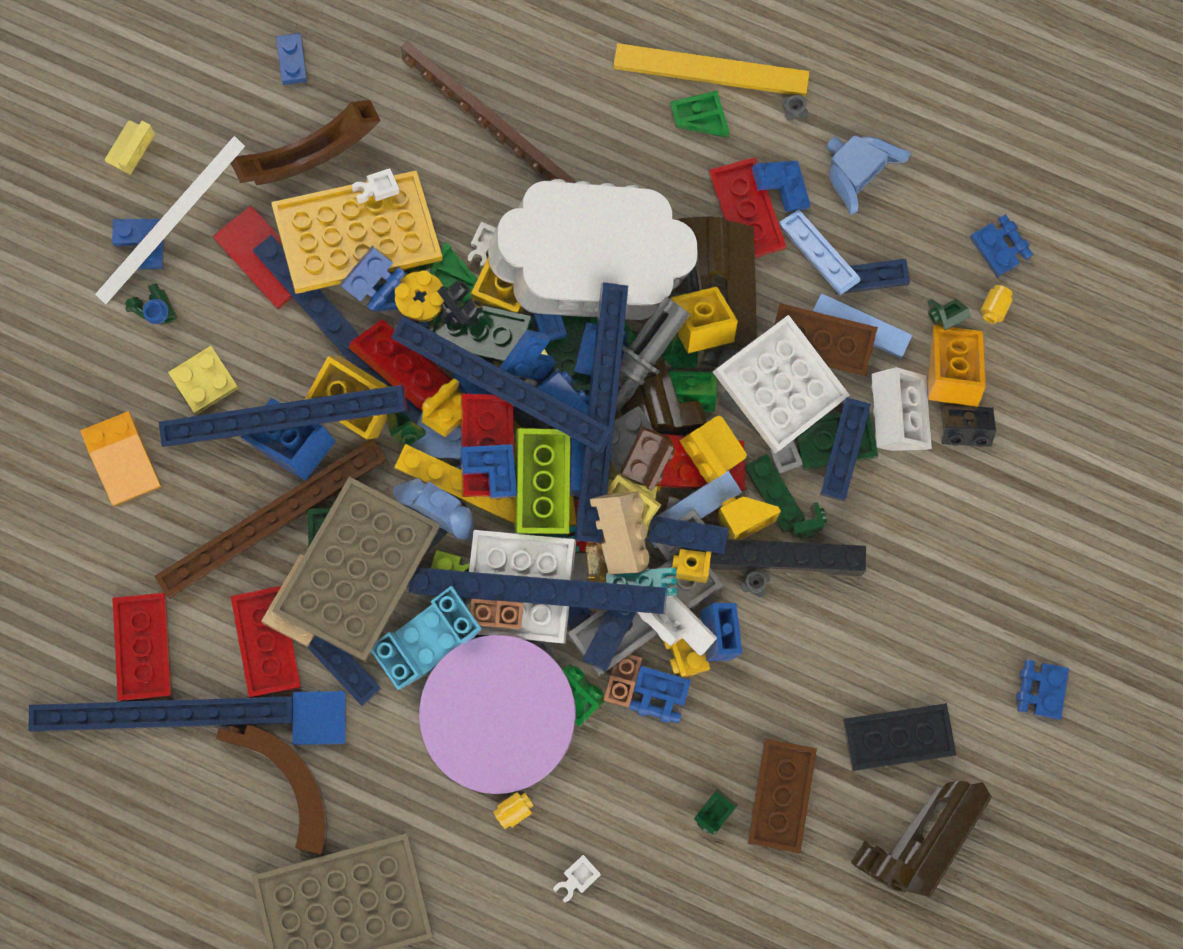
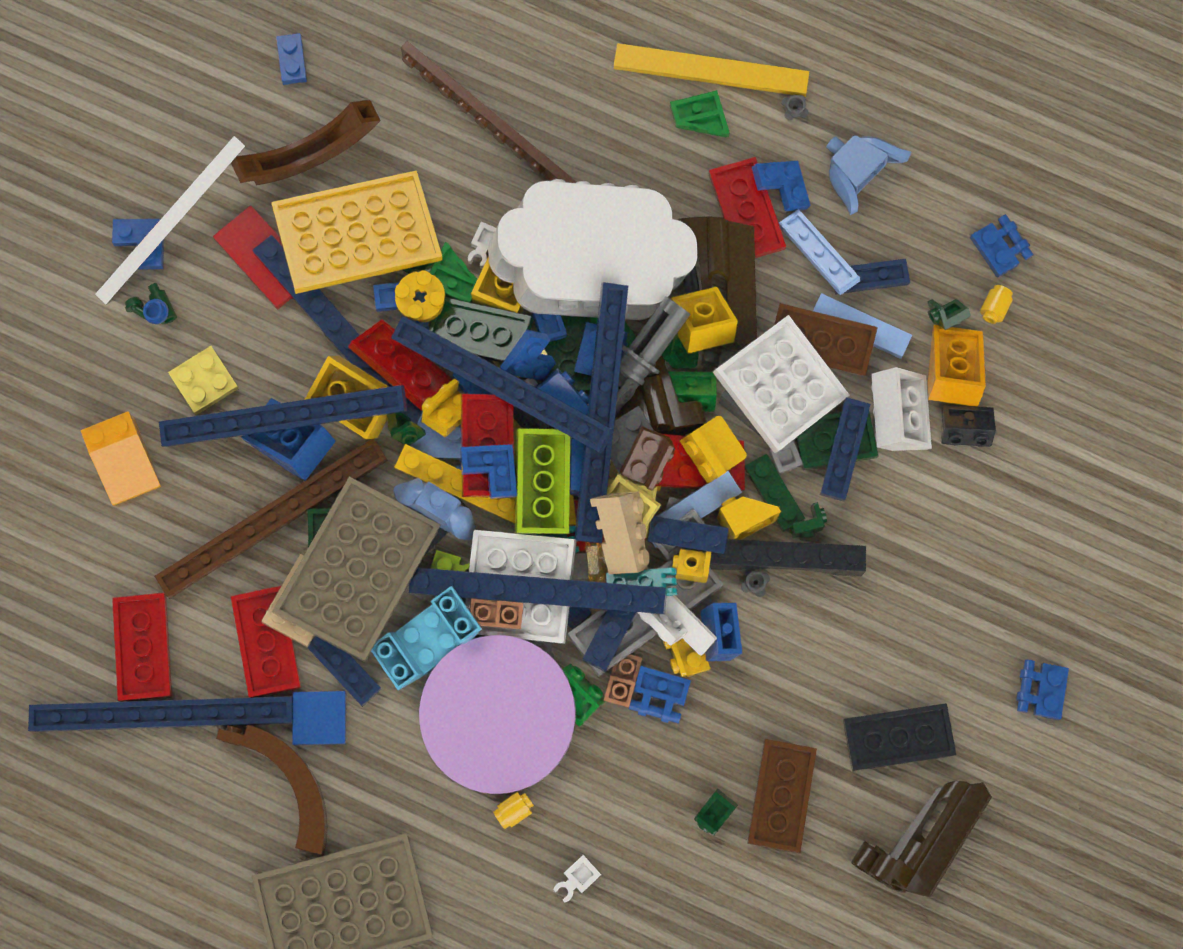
(130, 146): light yellow panel -> none
(367, 273): plate -> none
(379, 185): white plate -> none
(455, 308): black hips -> none

